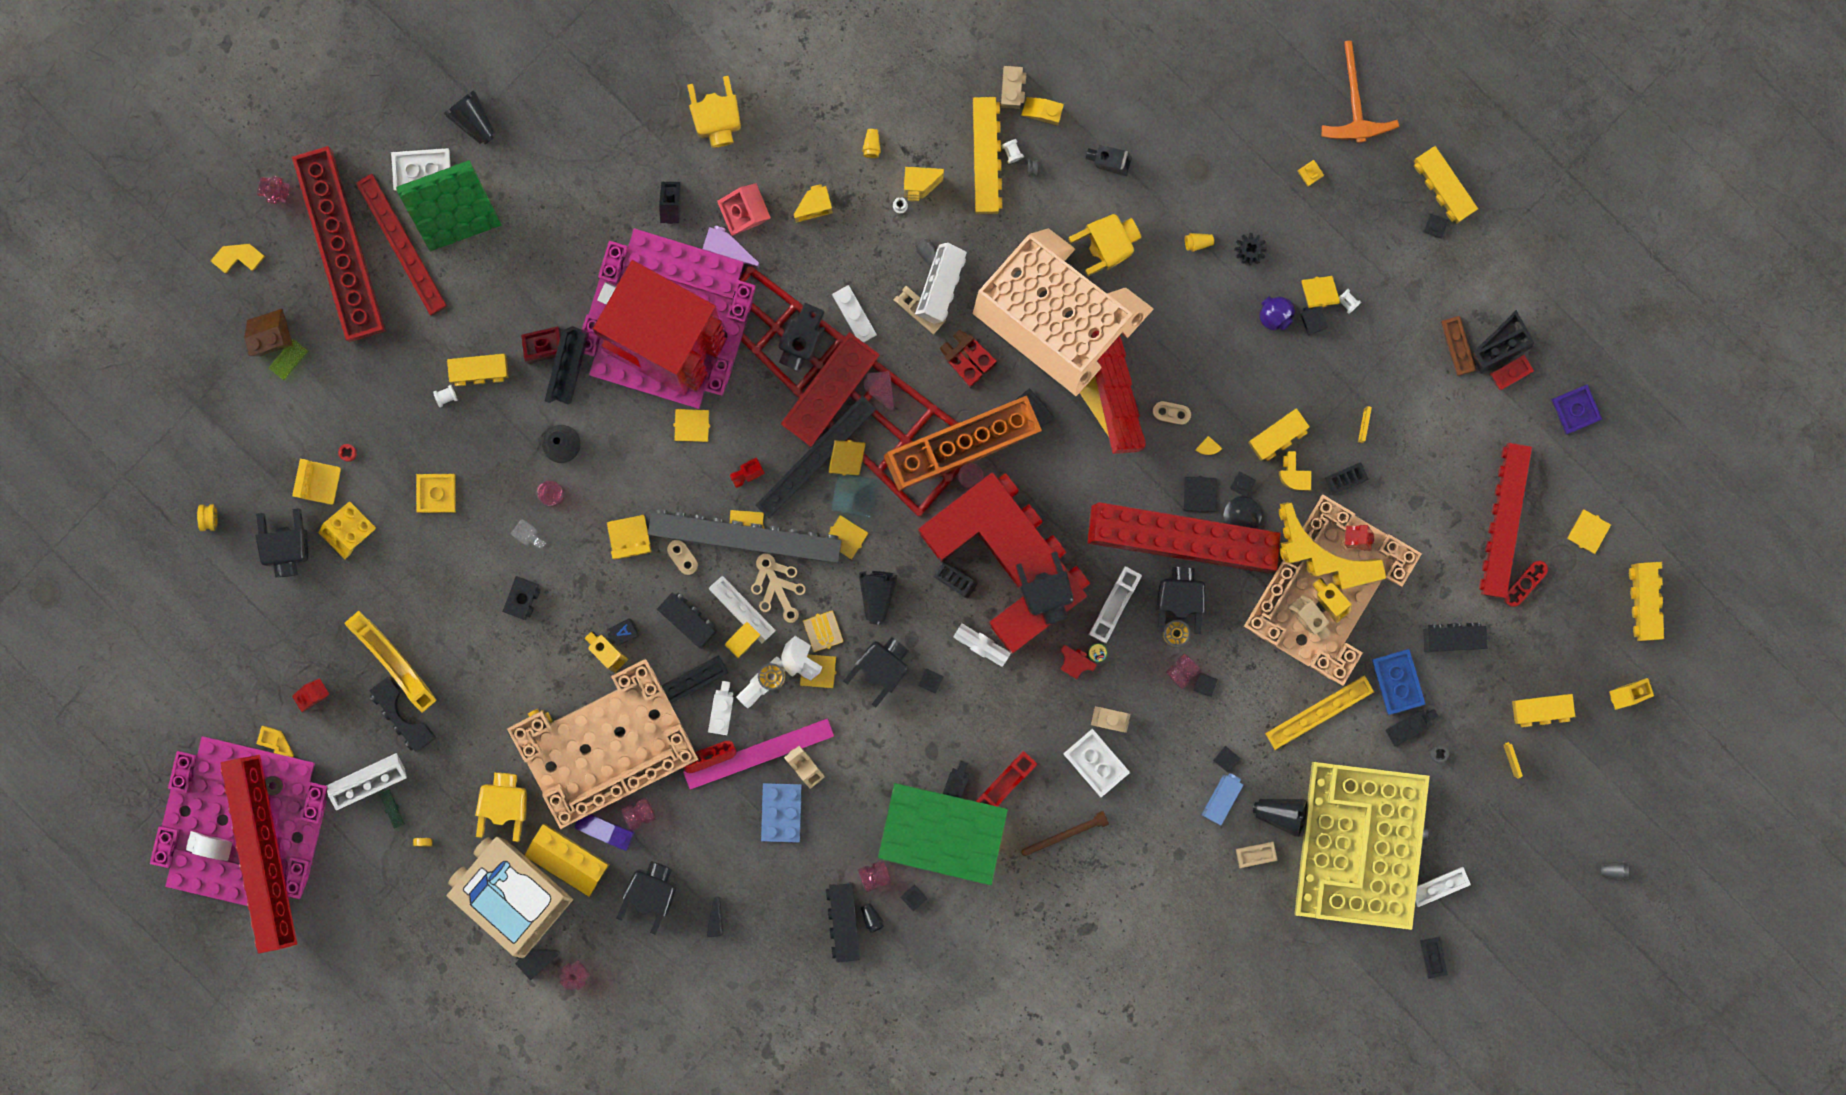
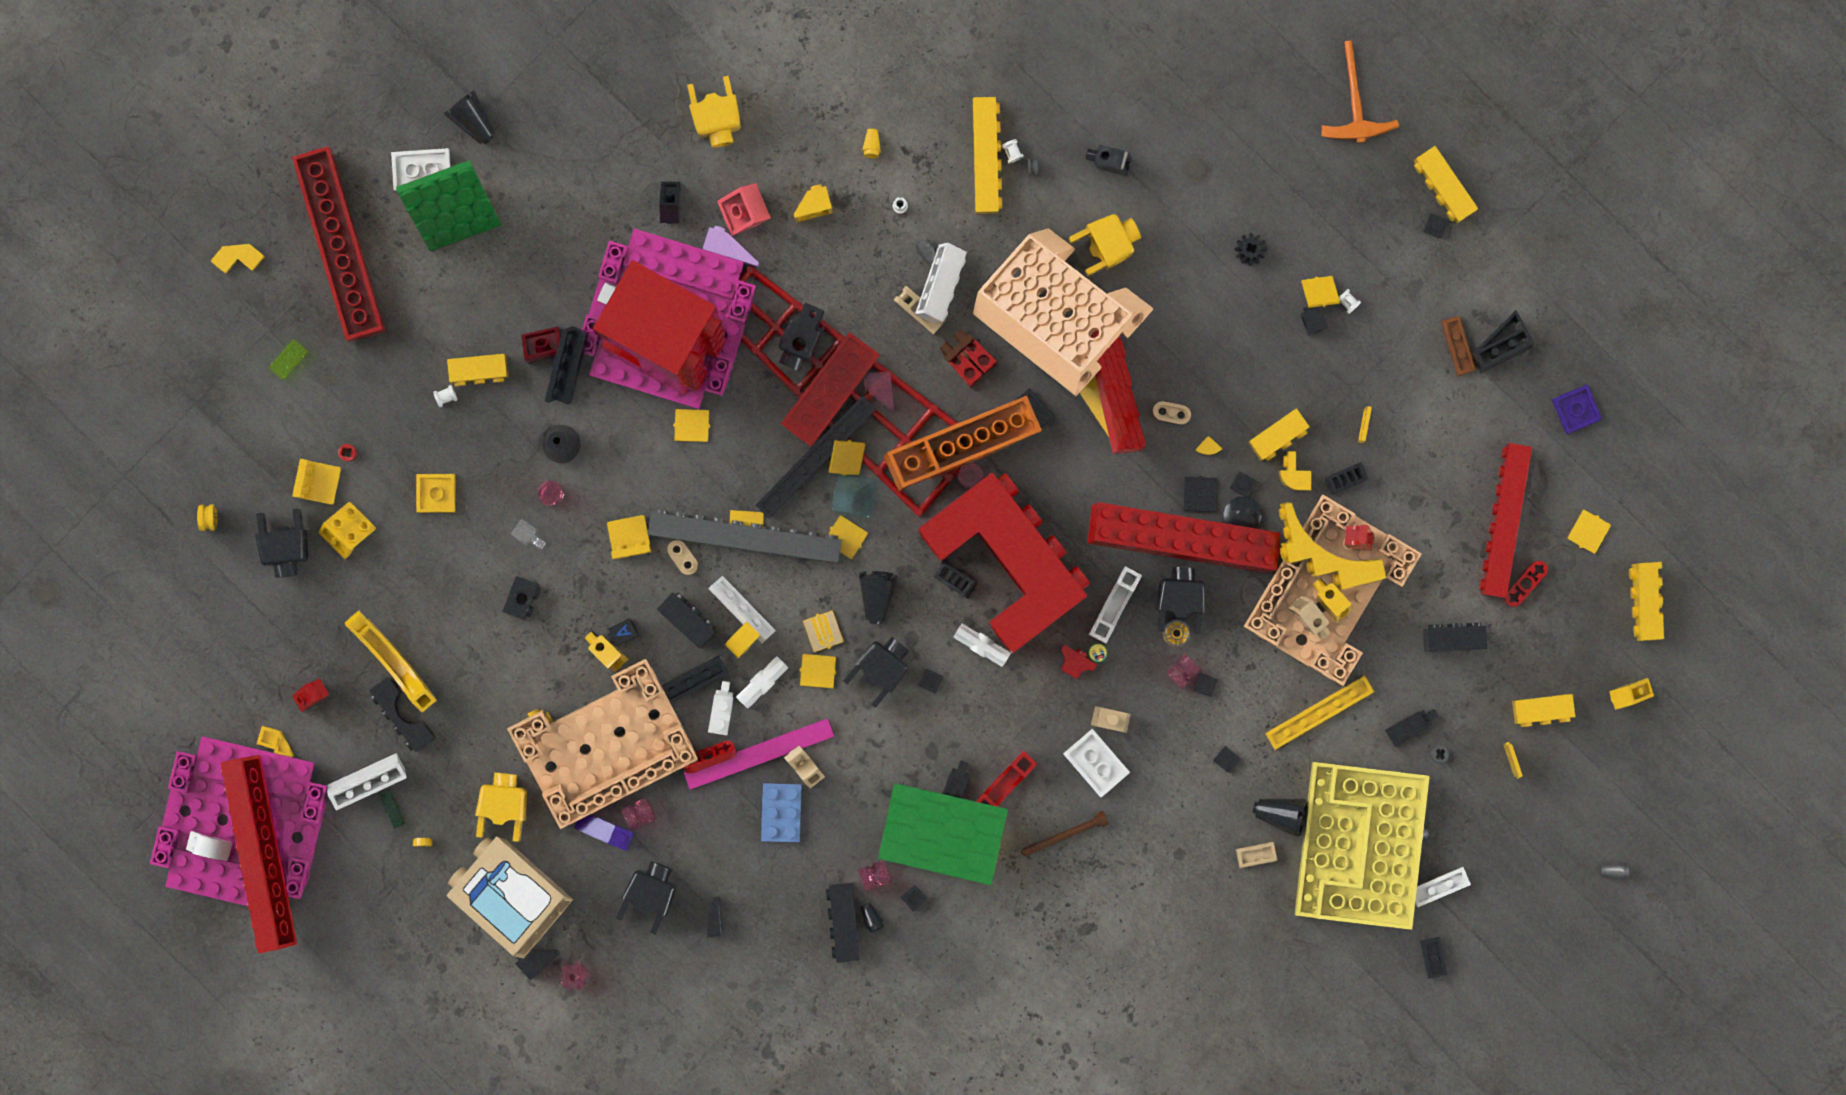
(267, 334): reddish brown slope -> none
(273, 189): clear pink brick -> none
(279, 785): dark brown plate -> none
(401, 244): red tile -> none
(566, 859): yellow slope -> none
(749, 472): red plate -> none
(771, 684): wheel -> none
(776, 585): tan plant -> none
(795, 659): white brick -> none
(854, 314): white plate -> none
(921, 182): yellow slope -> none
(1011, 87): tan brick -> none
(1042, 110): yellow slope -> none
(1047, 592): black piece -> none
(1198, 241): yellow cone -> none
(1222, 798): medium blue window -> none
(1277, 313): dark purple plant -> none
(1310, 173): yellow tile -> none
(1398, 682): blue plate -> none
(1512, 372): red plate -> none

